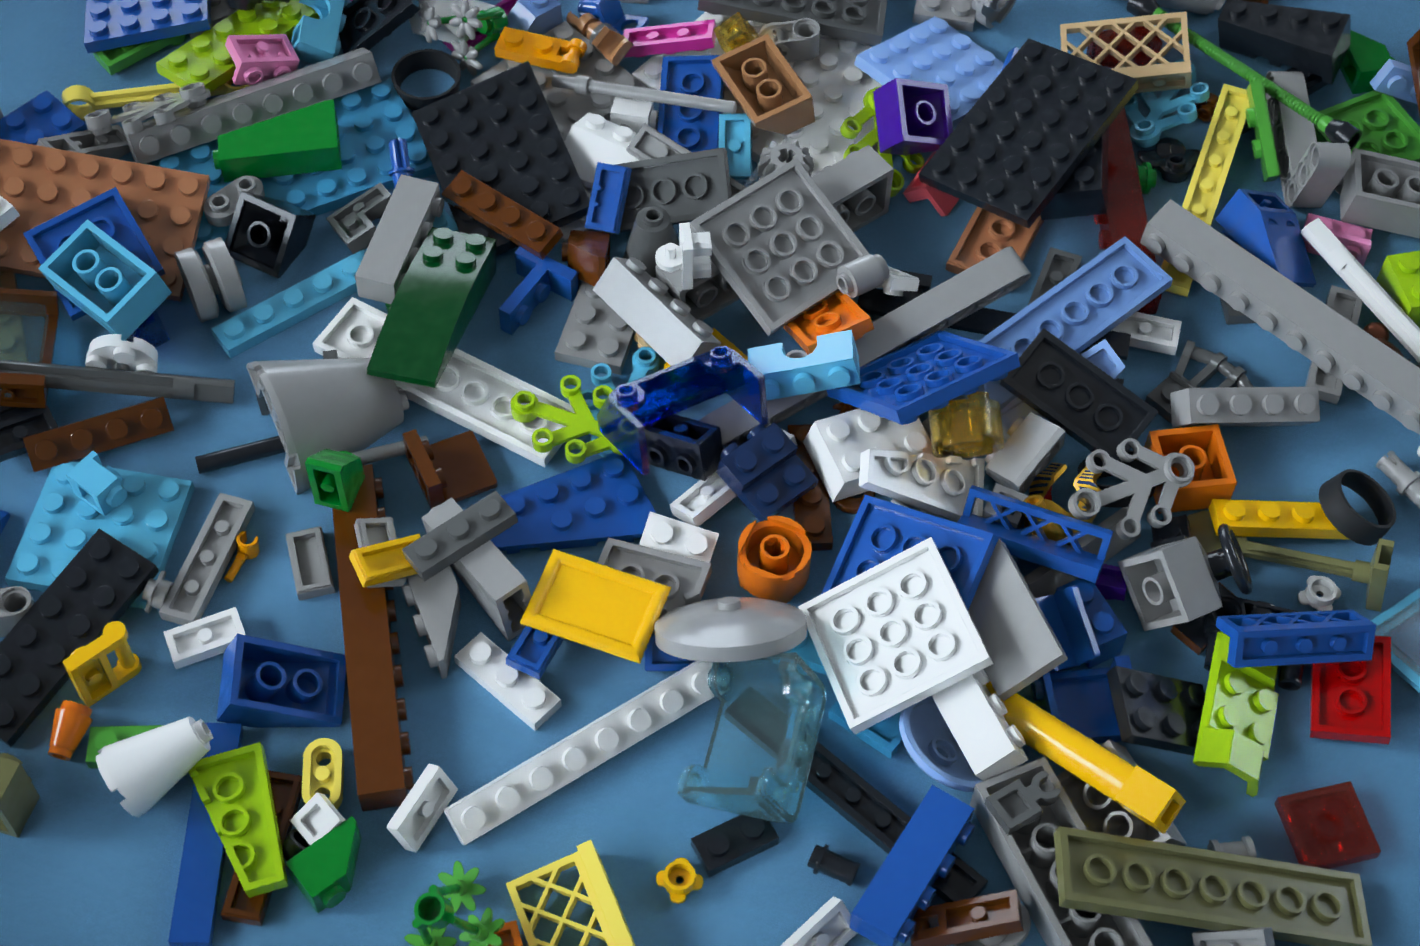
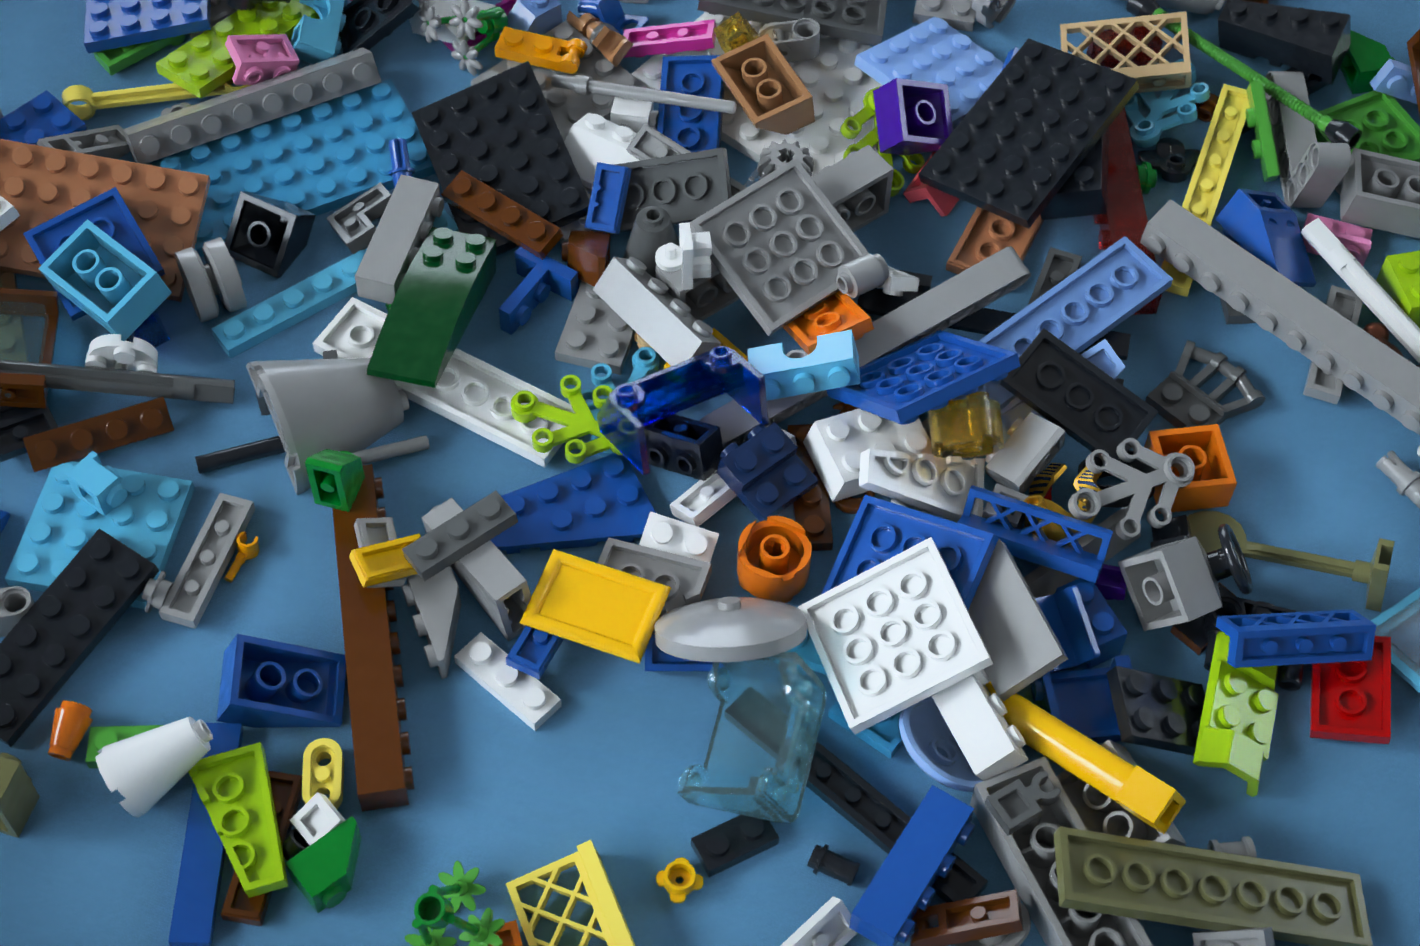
(91, 669): yellow plate -> none
(136, 112): light grey plant -> none
(203, 637): white plate -> none
(227, 197): light grey plate -> none
(282, 145): green slope -> none
(310, 563): light grey tile -> none
(422, 60): black tyre -> none
(422, 808): white plate -> none
(449, 467): reddish brown bracket -> none
(579, 752): white plate -> none
(736, 137): medium azure plate -> none
(1151, 332): white plate -> none
(1245, 406): light grey brick -> none
(1273, 519): yellow plate -> none
(1323, 586): white plate -> none
(1327, 826): clear red plate -> none
(1345, 518): black tyre -> none

